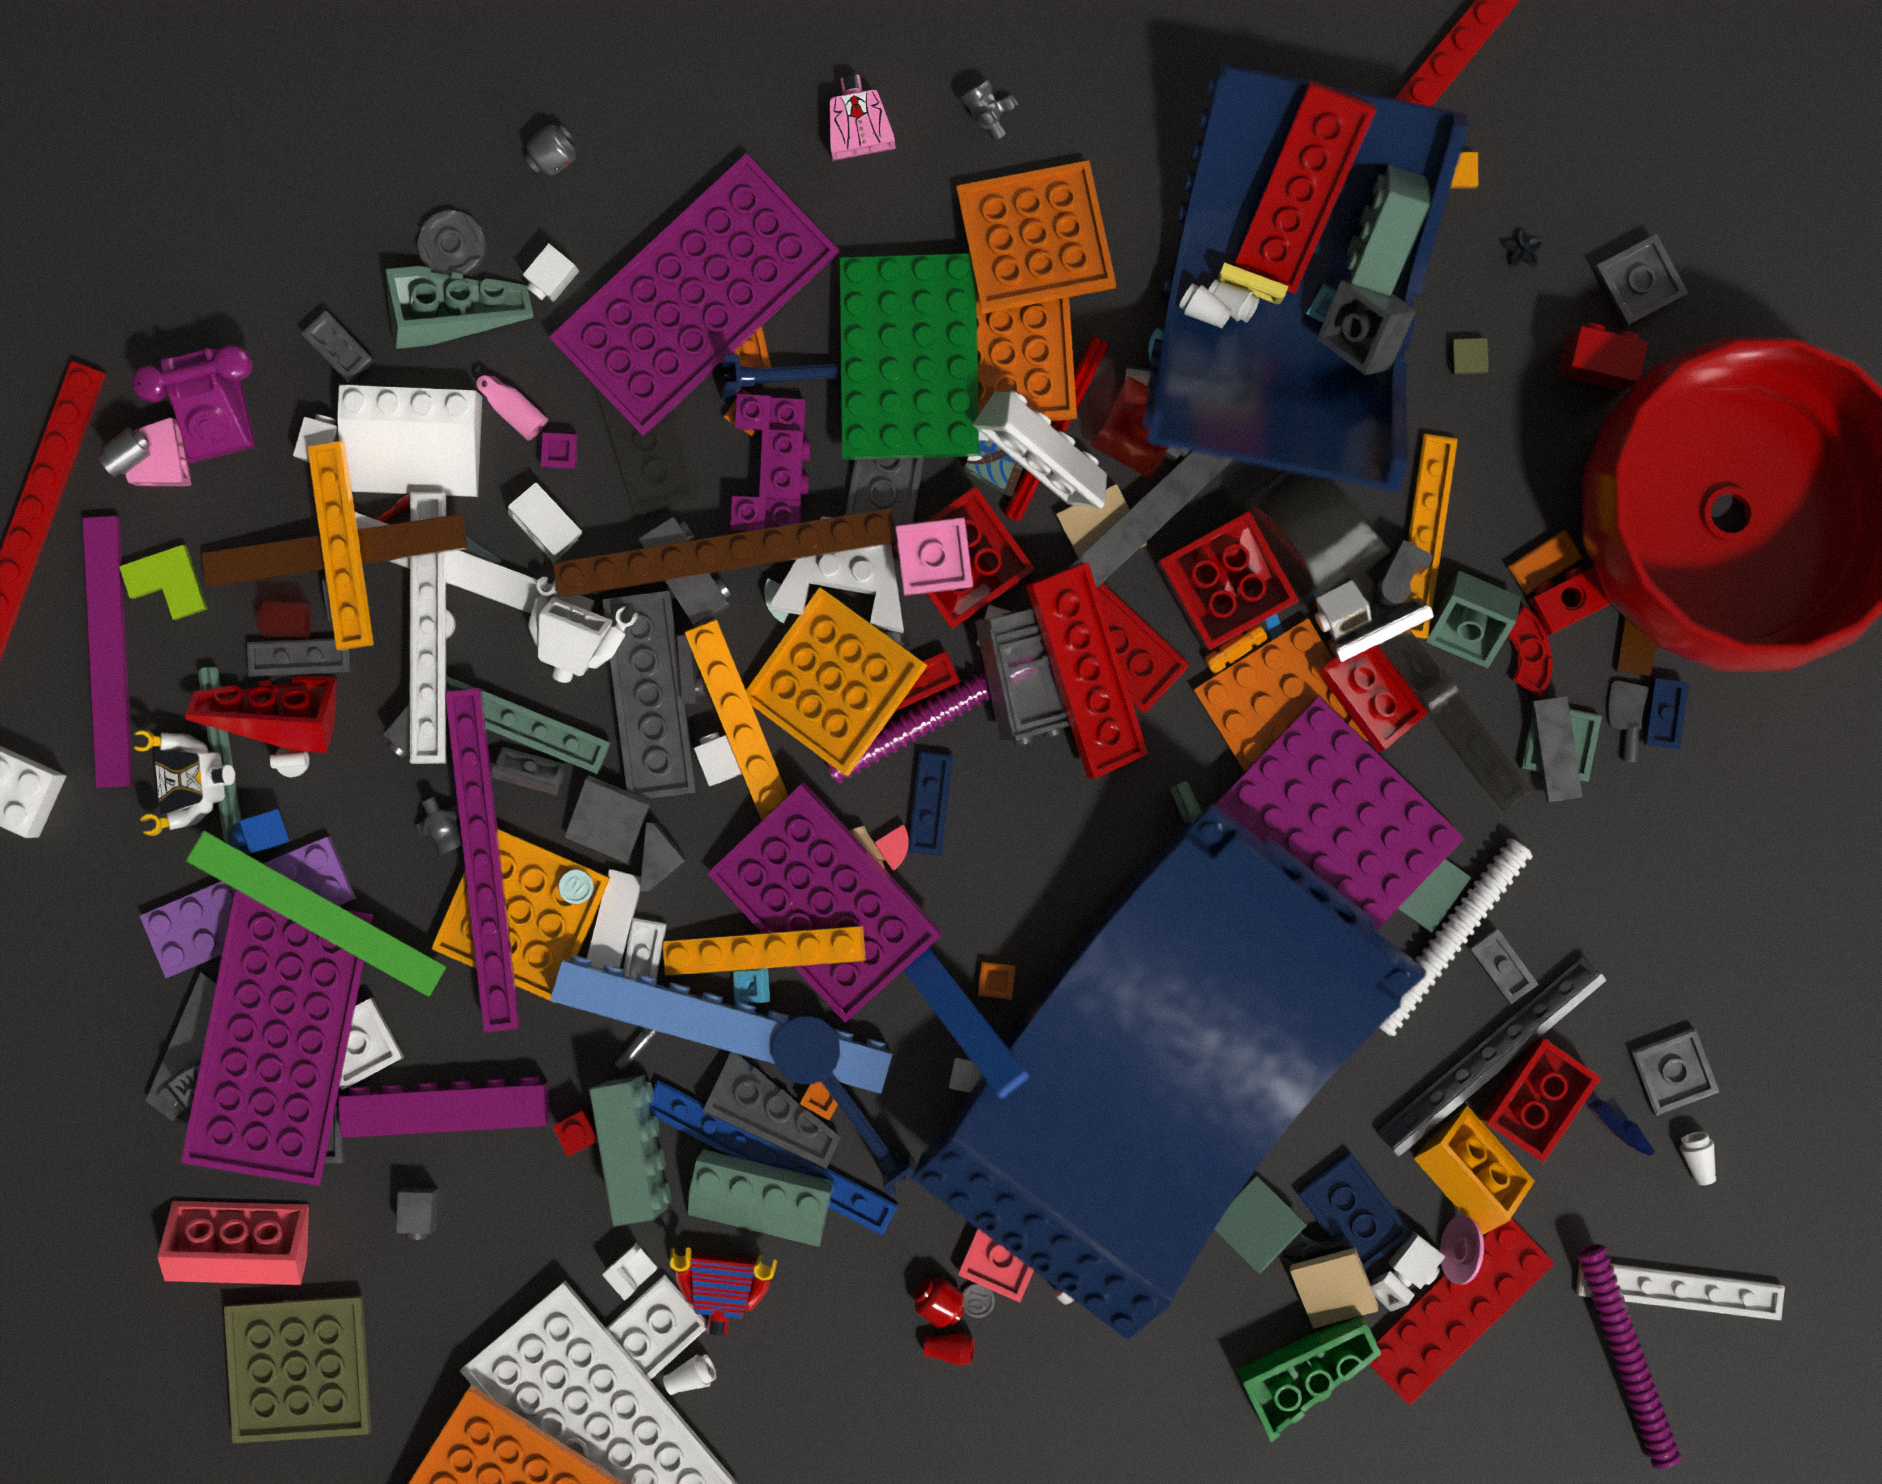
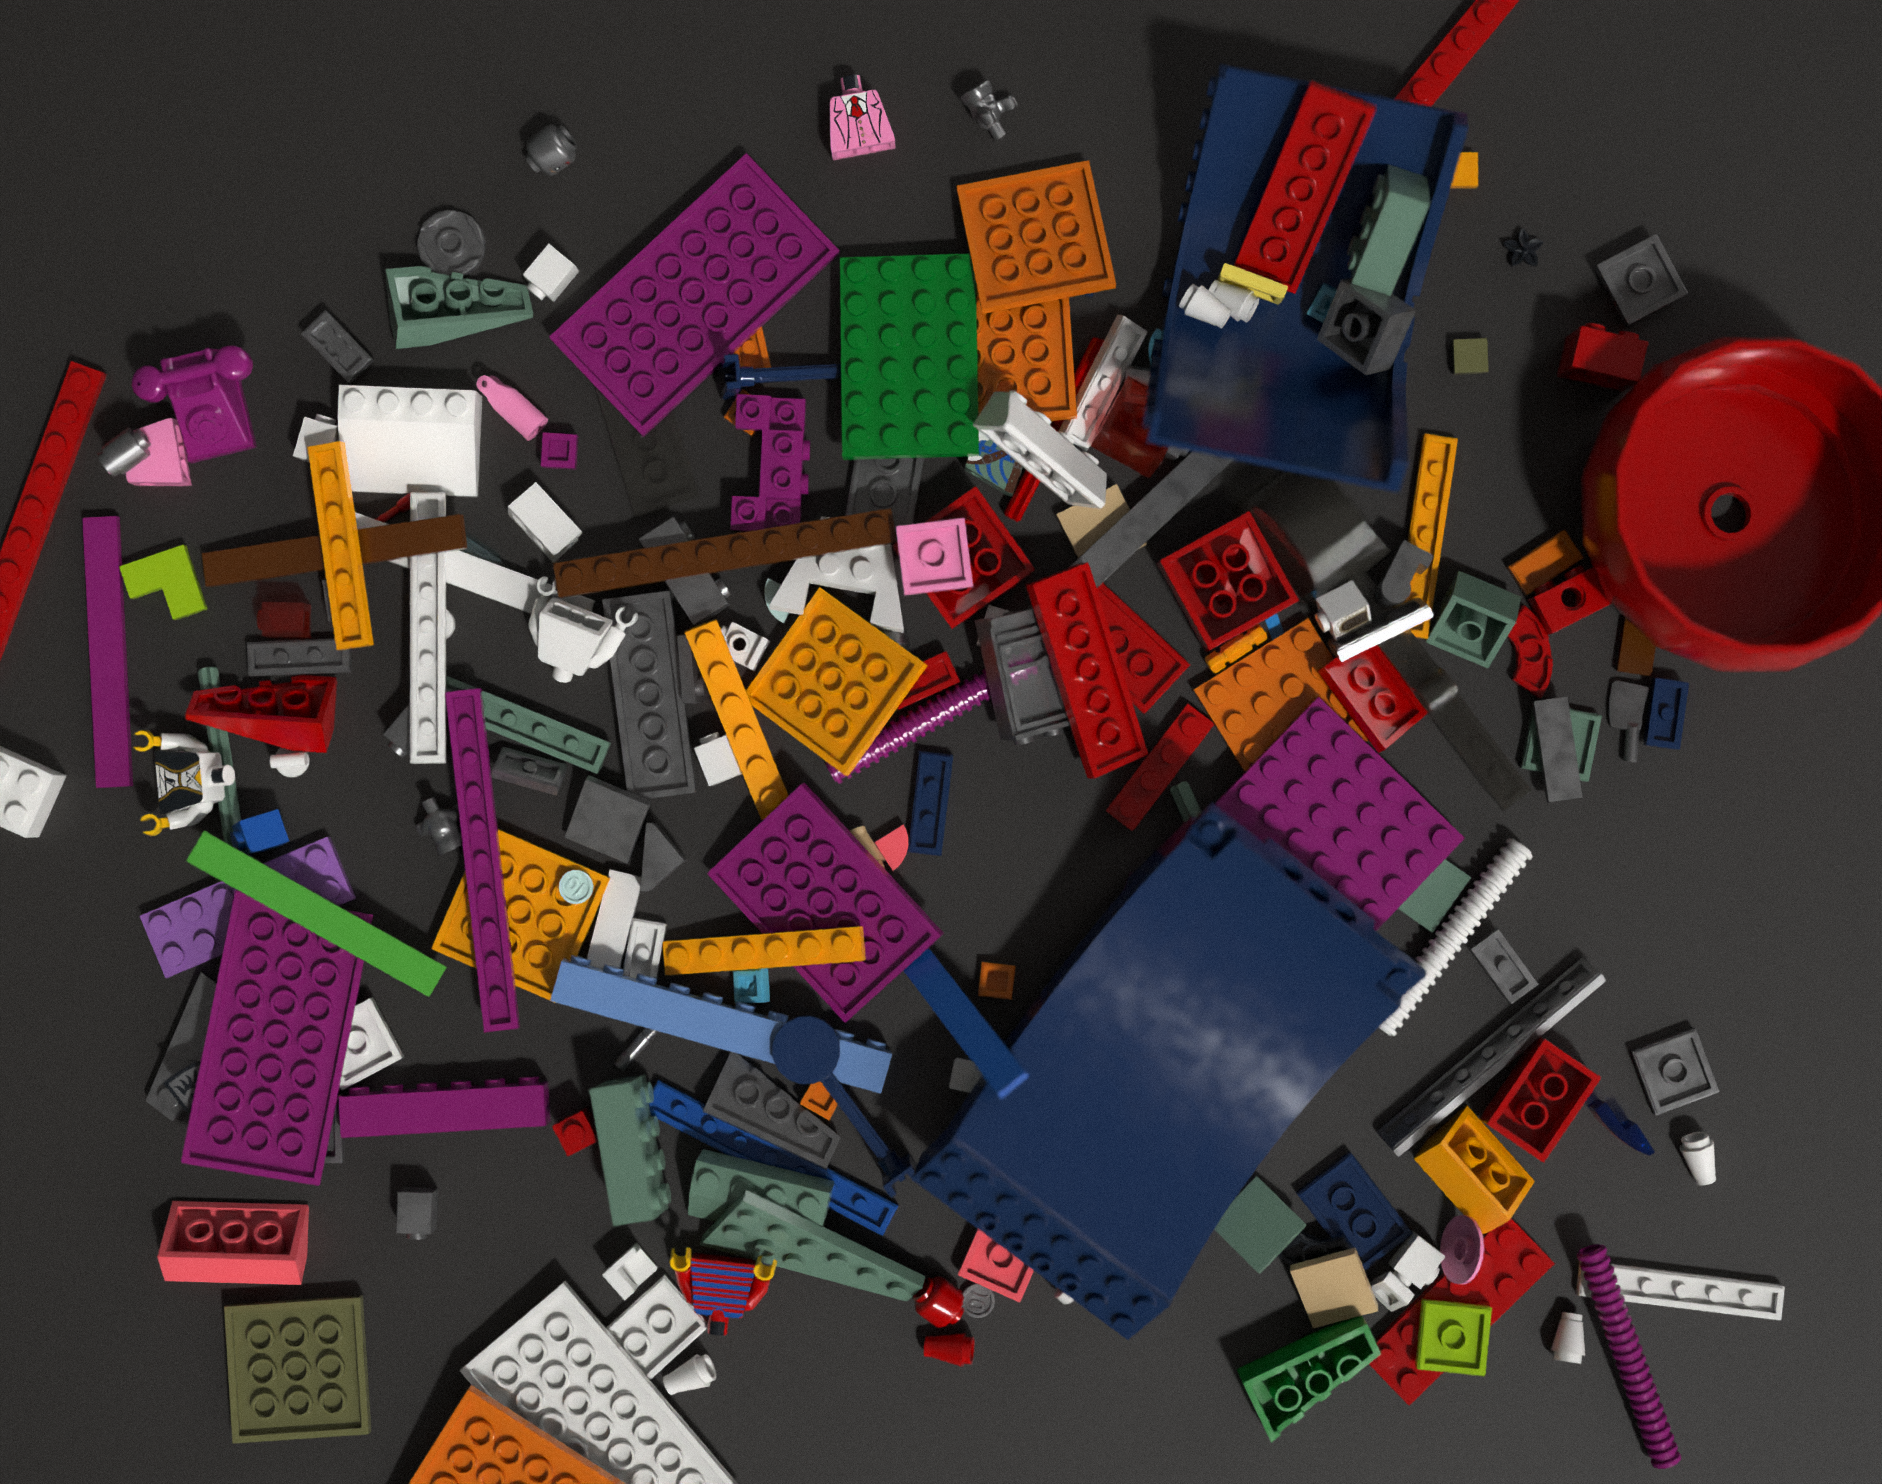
(754, 649): none -> white brick
(763, 1228): none -> sand green wing
(1103, 380): none -> white tile
(1159, 767): none -> red plate
(1453, 1337): none -> lime tile
(1569, 1339): none -> white cone

